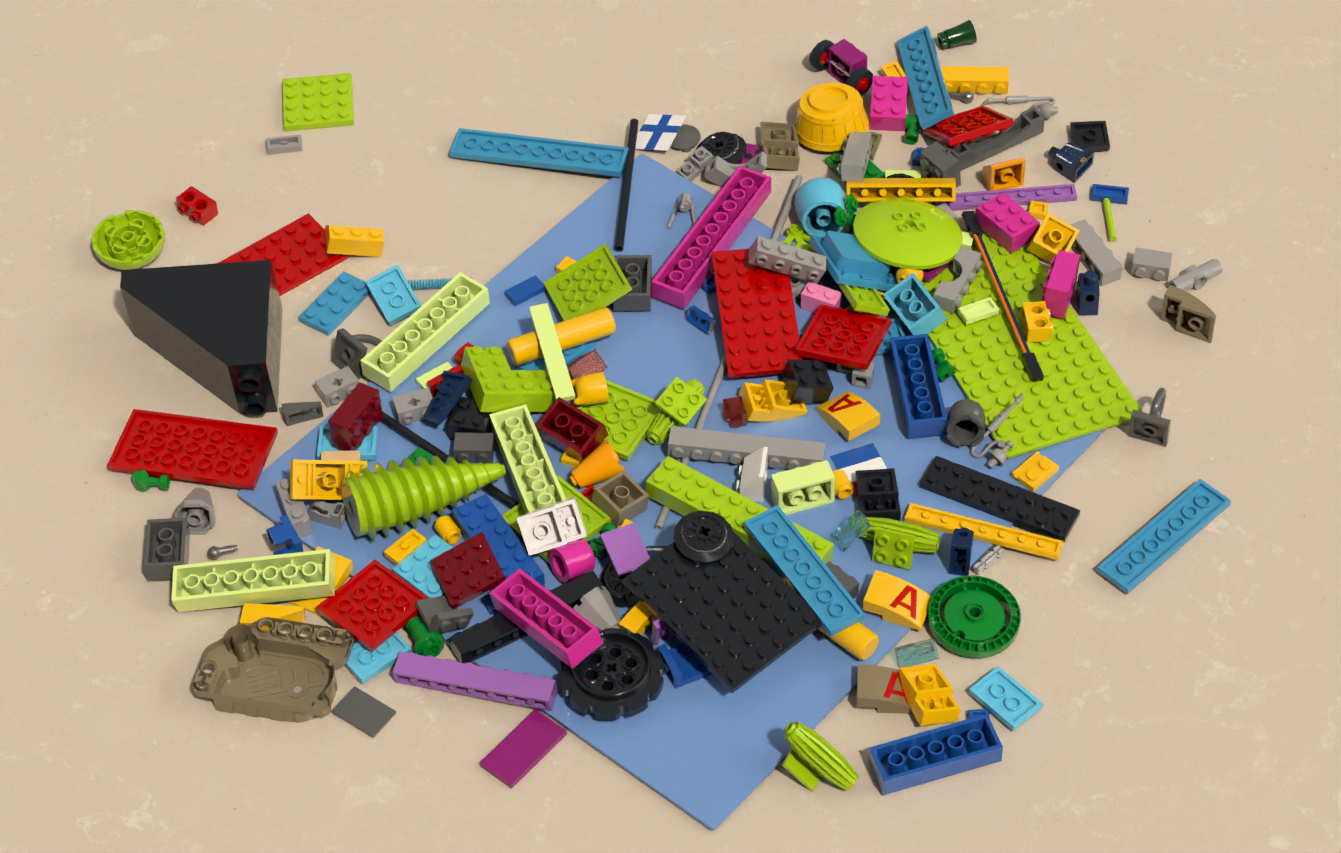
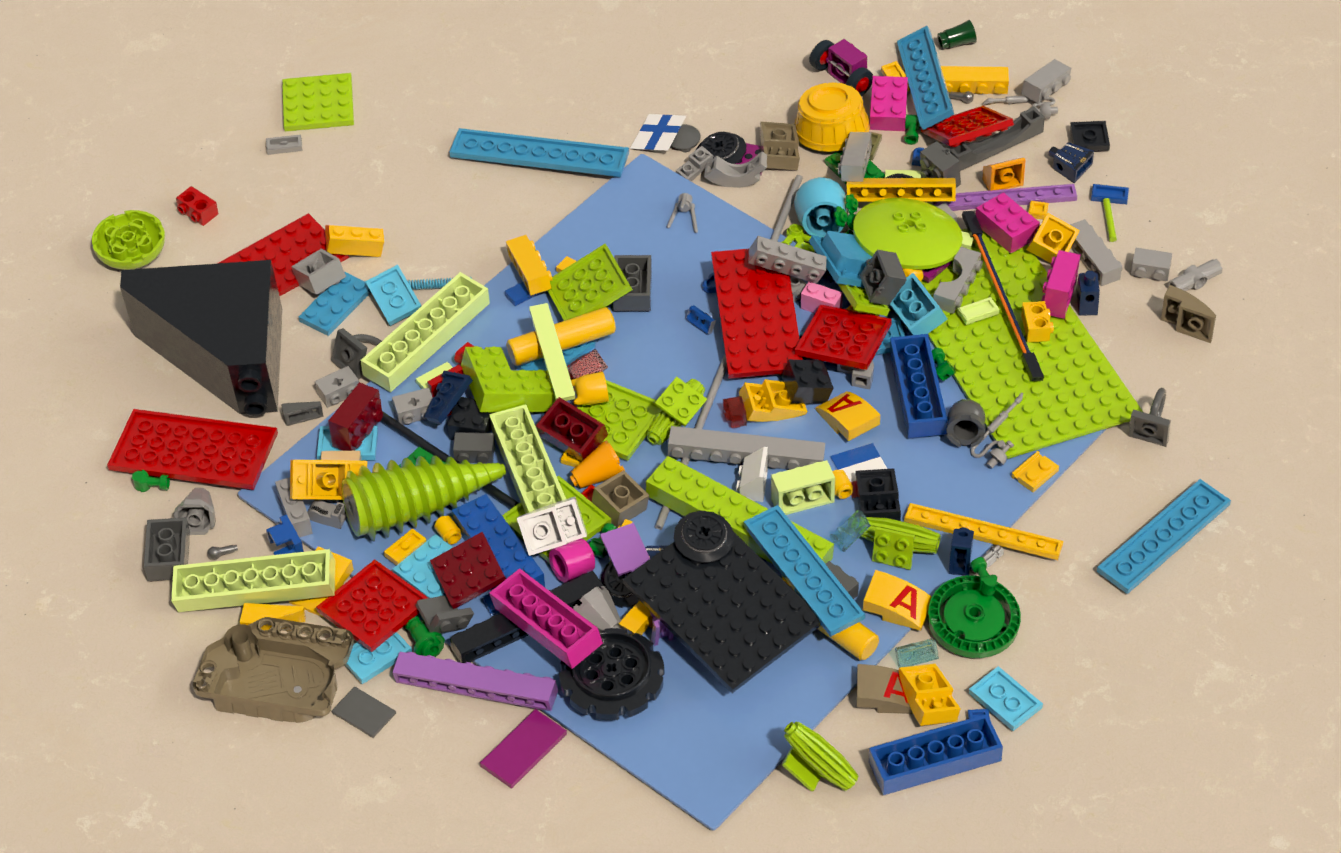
(318, 271): none -> light grey brick
(529, 264): none -> yellow brick
(626, 186): black piece -> none
(682, 665): blue panel -> none
(714, 231): dark pink brick -> none
(883, 277): none -> dark grey brick
(987, 582): none -> green leg
(1000, 499): black plate -> none
(1046, 81): none -> light grey brick

